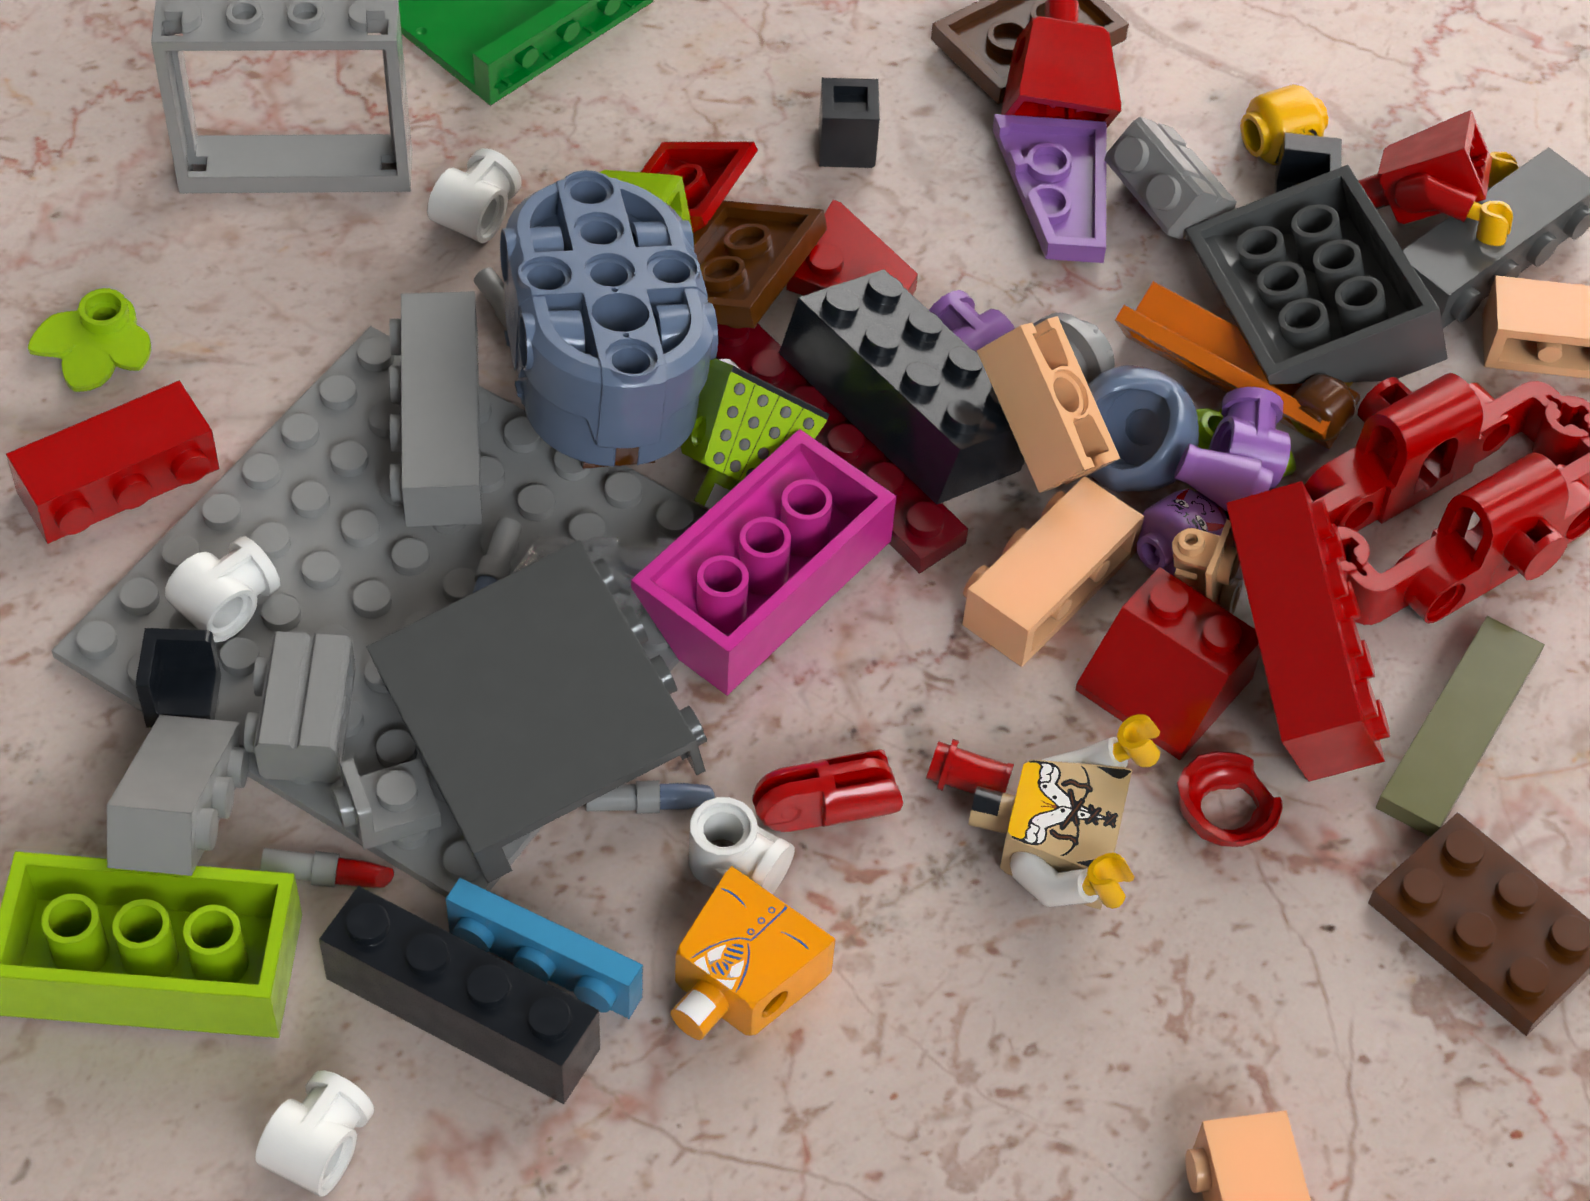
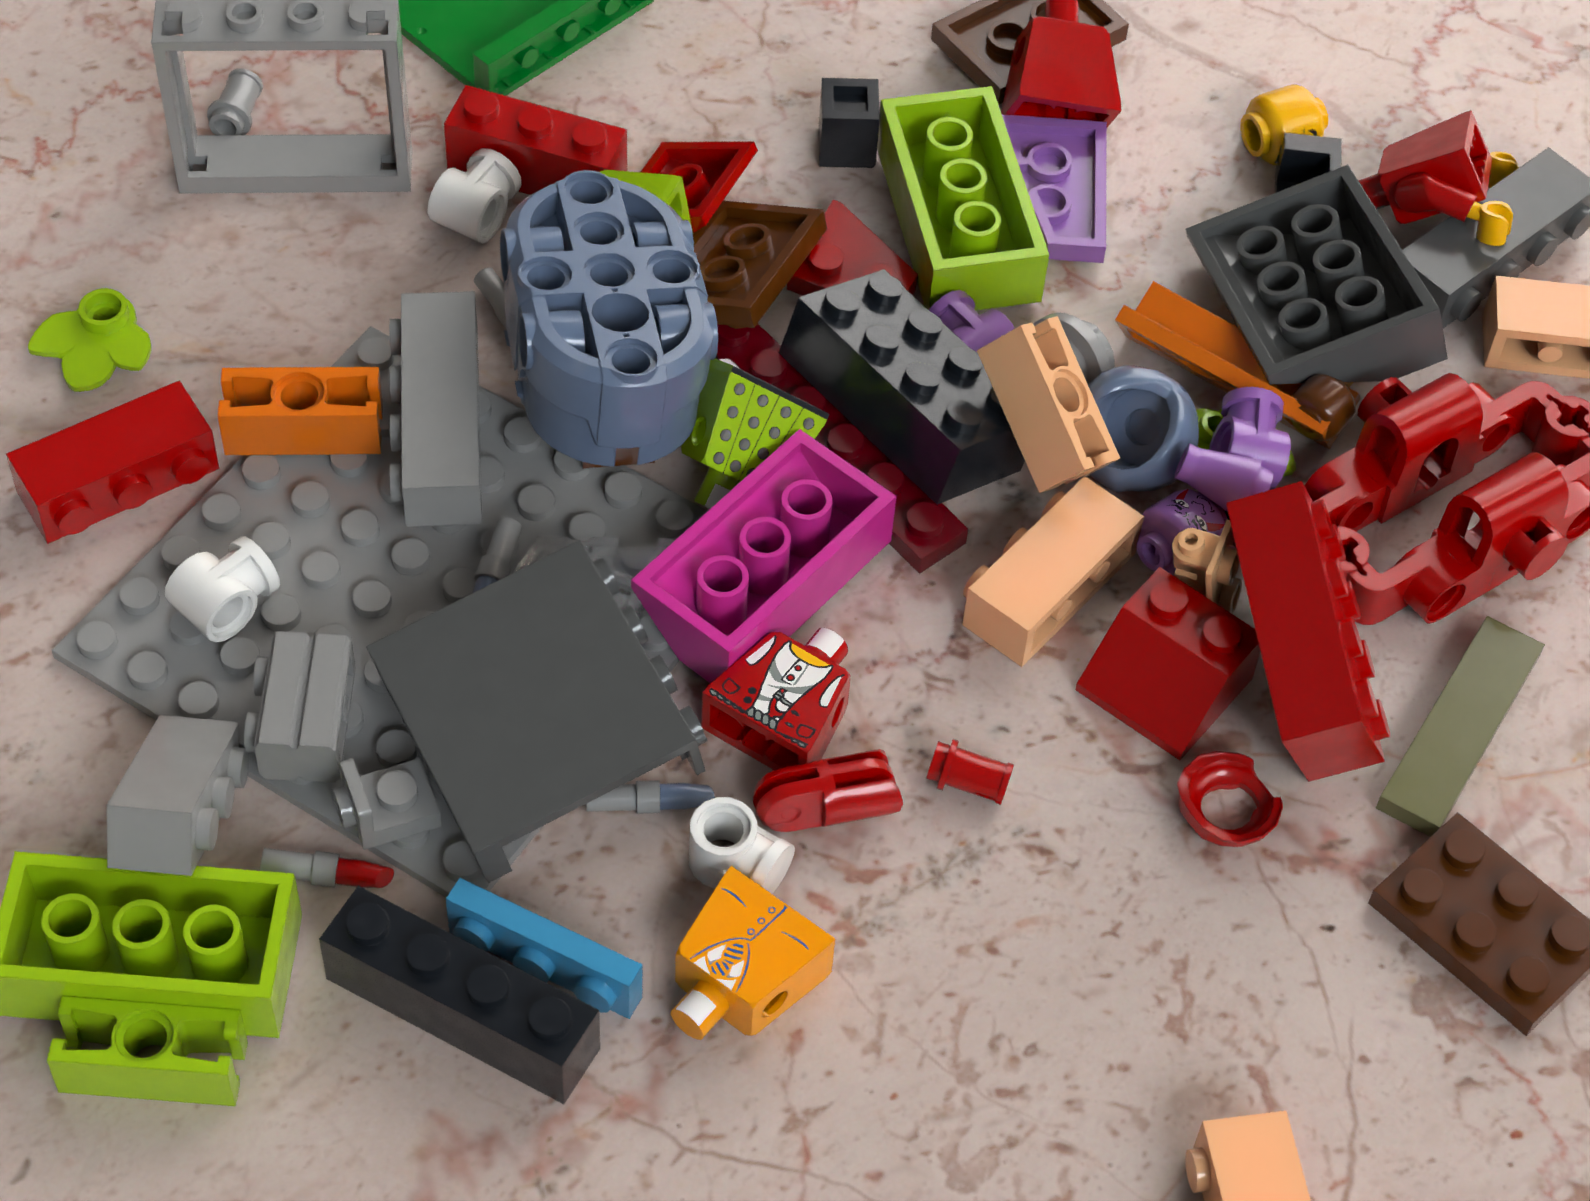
(135, 1025): none -> lime piece
(178, 674): black panel -> none
(233, 110): none -> light grey pin
(300, 410): none -> orange piece
(315, 1138): white piece -> none
(535, 138): none -> red brick
(781, 699): none -> red torso
(962, 198): none -> lime brick
(1069, 819): torso -> none
(1167, 177): light grey brick -> none

